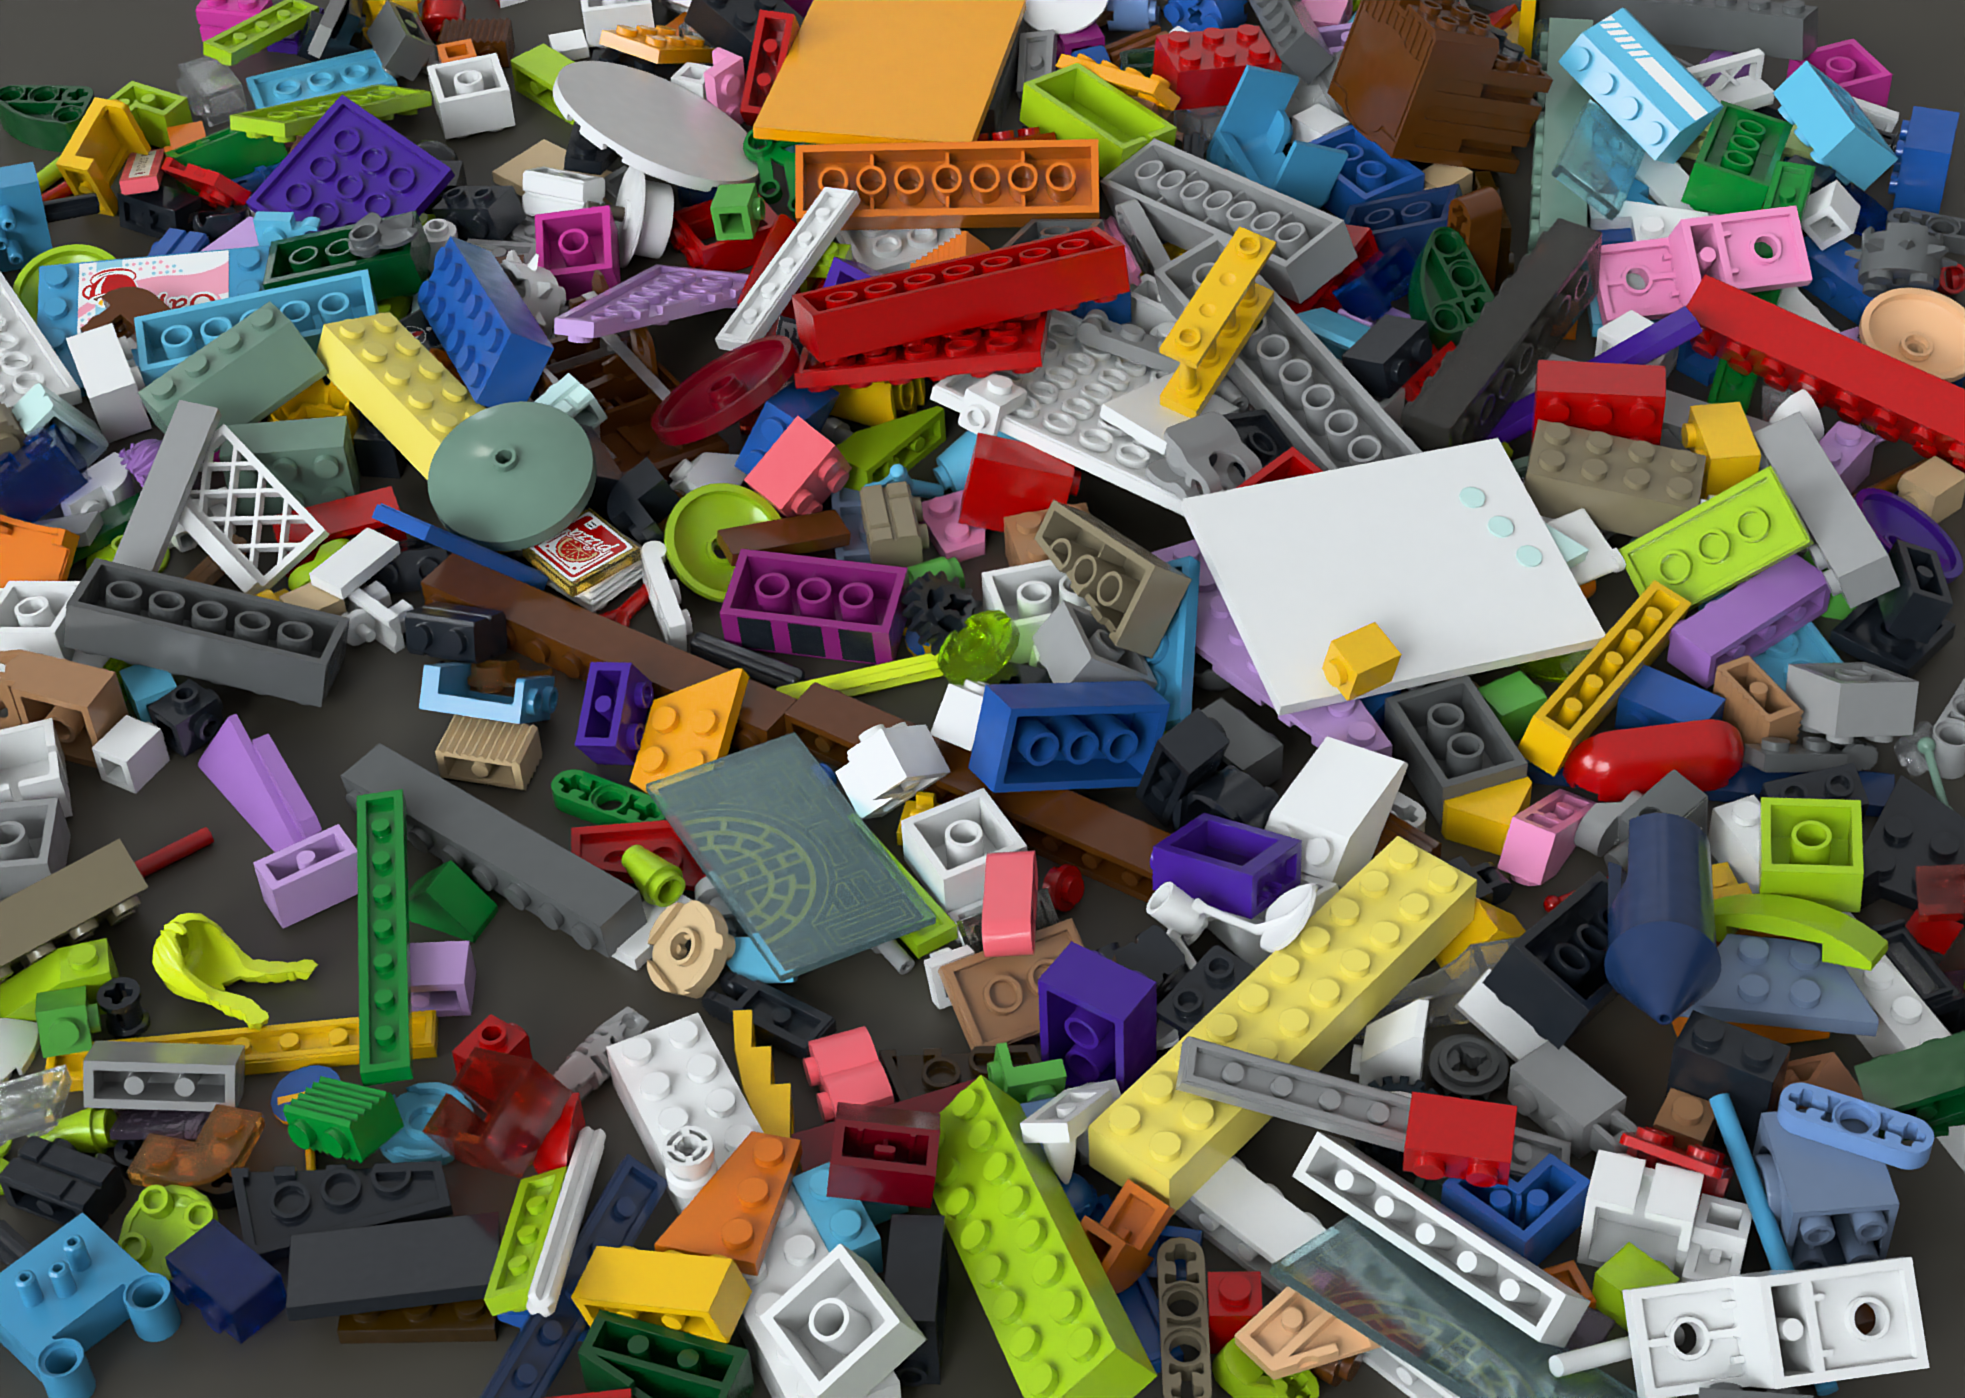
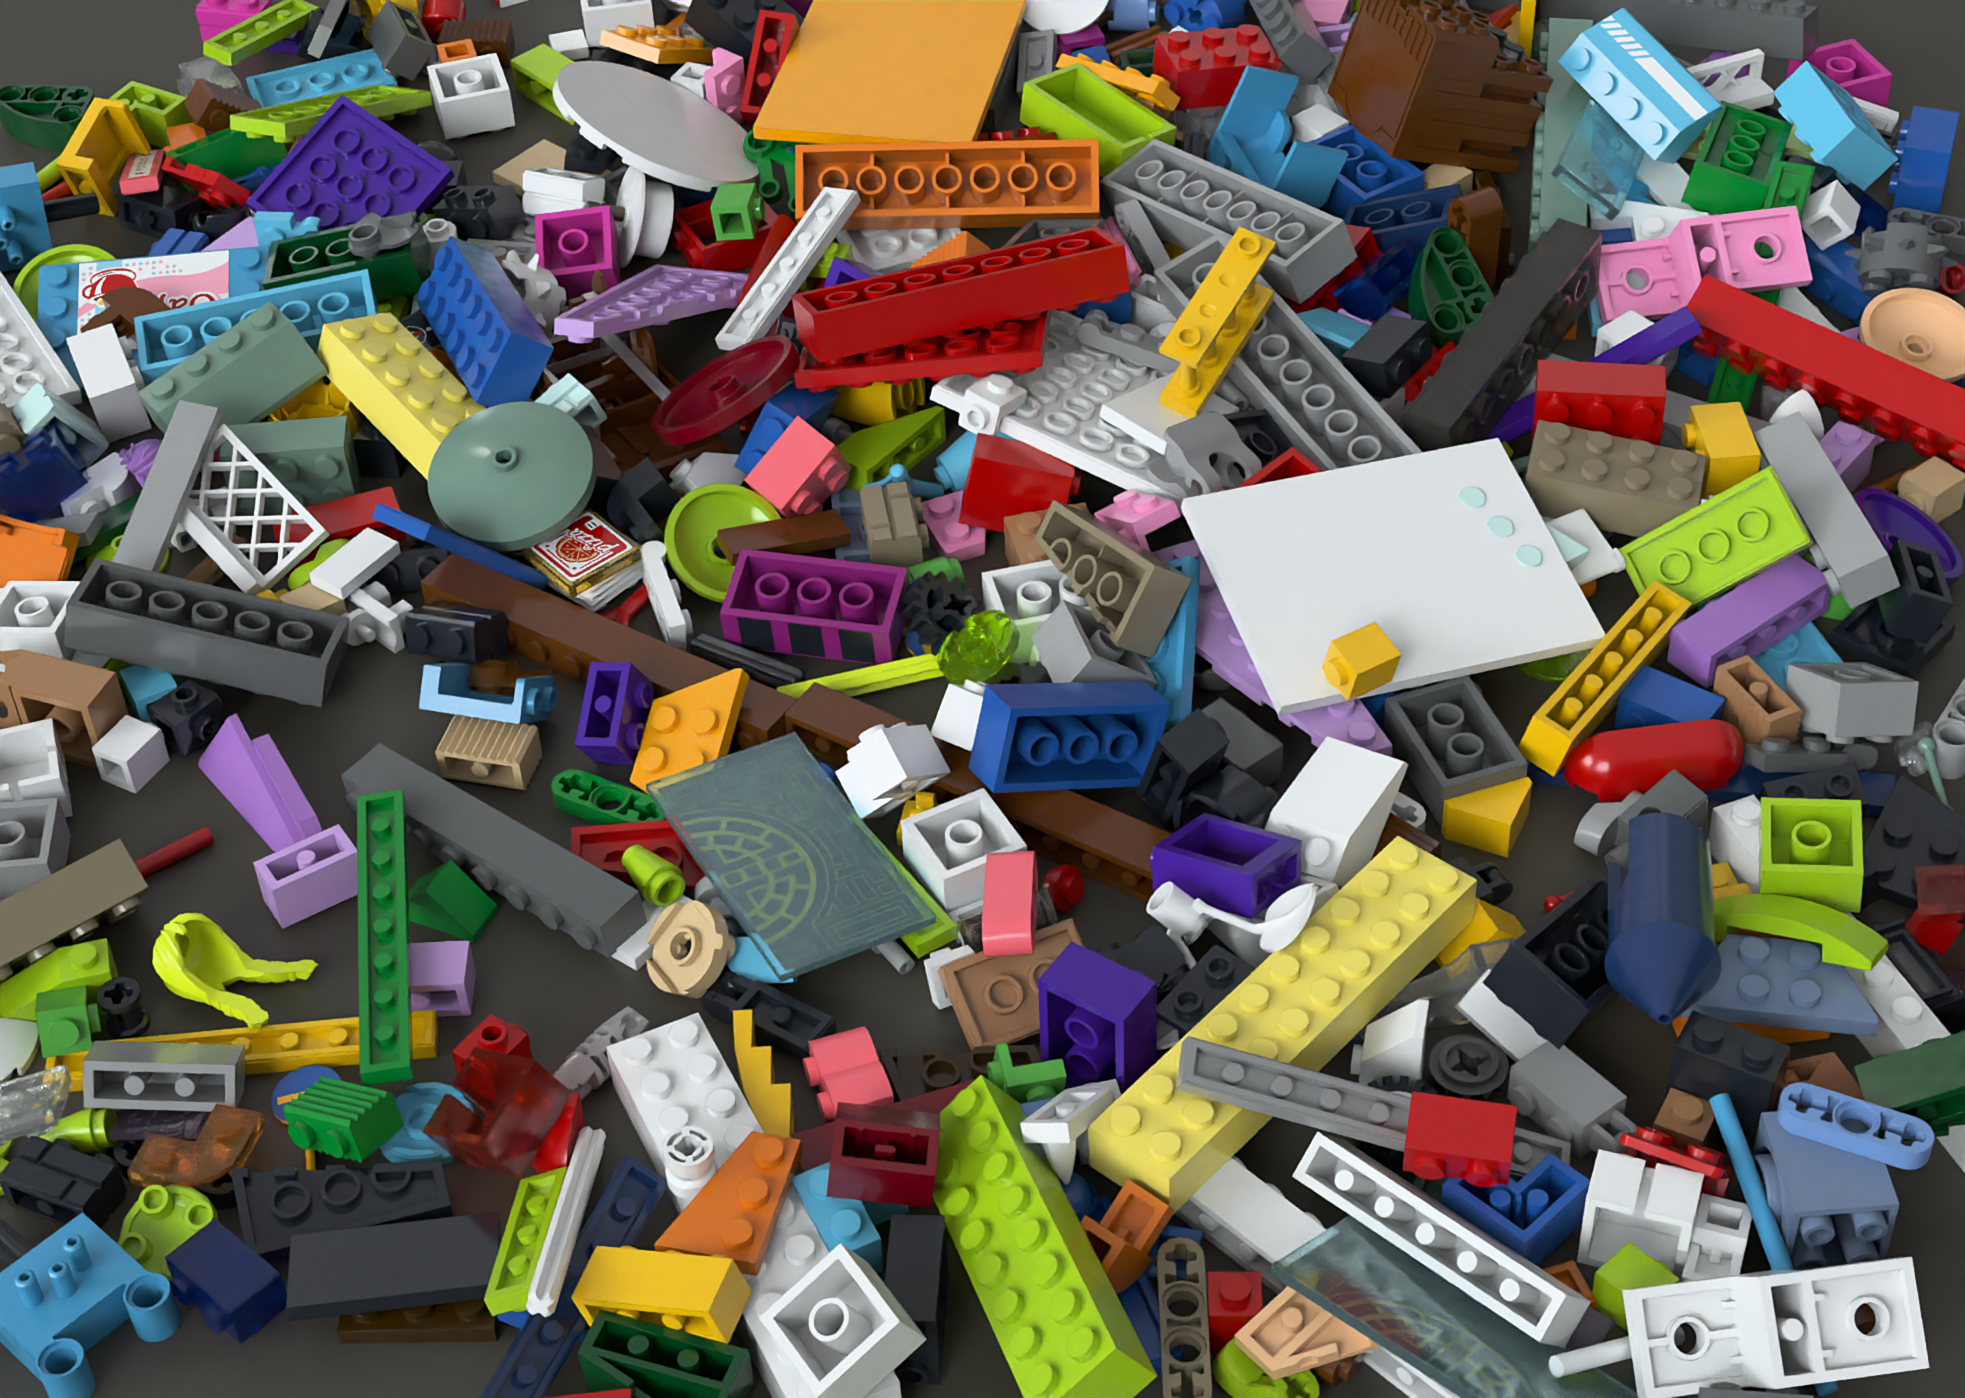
(212, 105): none -> reddish brown brick
(1138, 514): none -> bright pink bracket
(1514, 702): bright green brick -> none
(1543, 837): bright pink slope -> none

